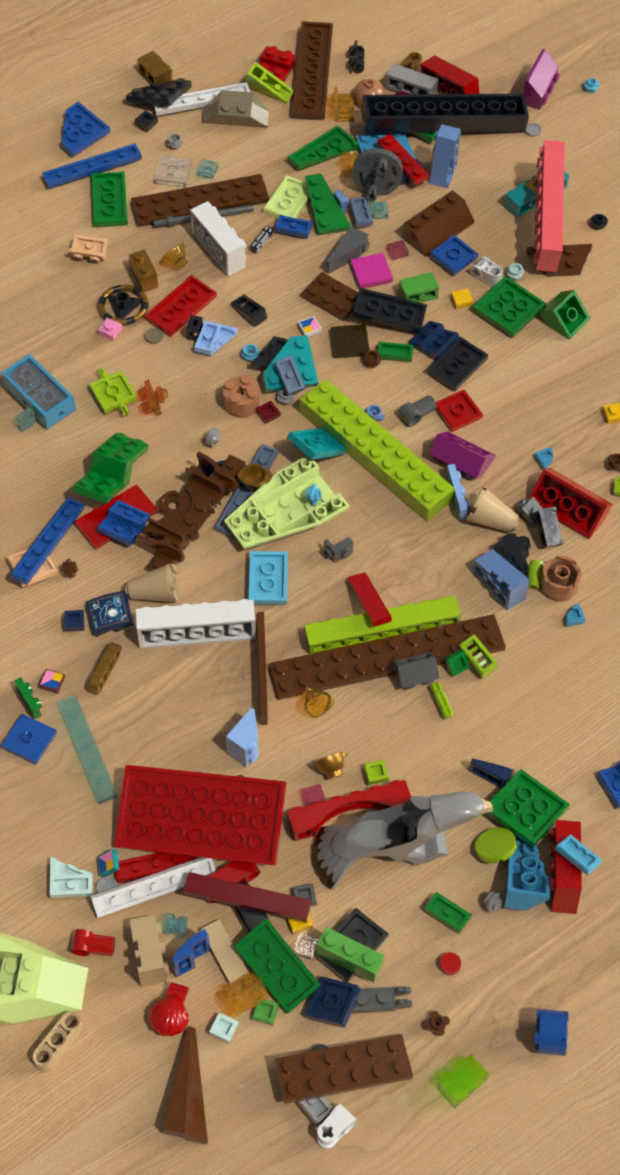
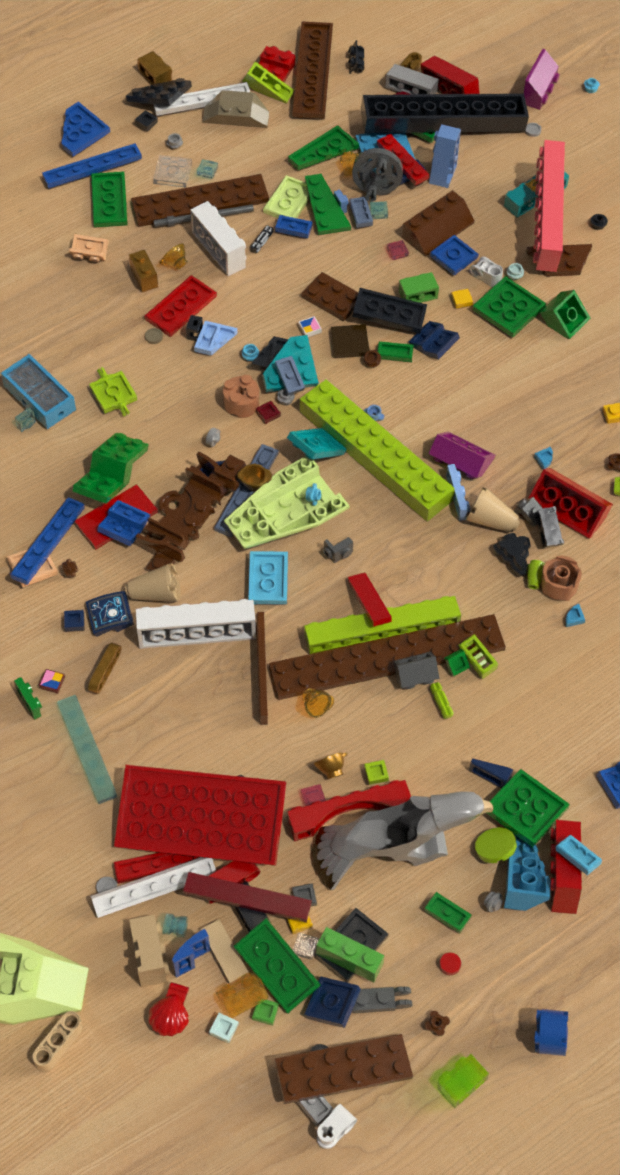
(28, 739): blue plate -> none
(69, 881): light aqua wing -> none
(88, 943): red piece -> none
(108, 863): tile -> none
(110, 329): bright pink plate -> none
(123, 304): black piece -> none
(154, 396): clear orange hips -> none
(186, 1106): reddish brown wedge -> none
(243, 740): light blue slope -> none
(254, 314): black slope -> none
(343, 107): clear yellow bracket -> none
(350, 247): dark grey slope -> none
(367, 87): nougat cylinder -> none
(371, 270): dark pink tile -> none
(414, 412): dark grey piece -> none
(457, 363): black plate -> none
(458, 410): red tile -> none
(501, 578): medium blue wedge -> none

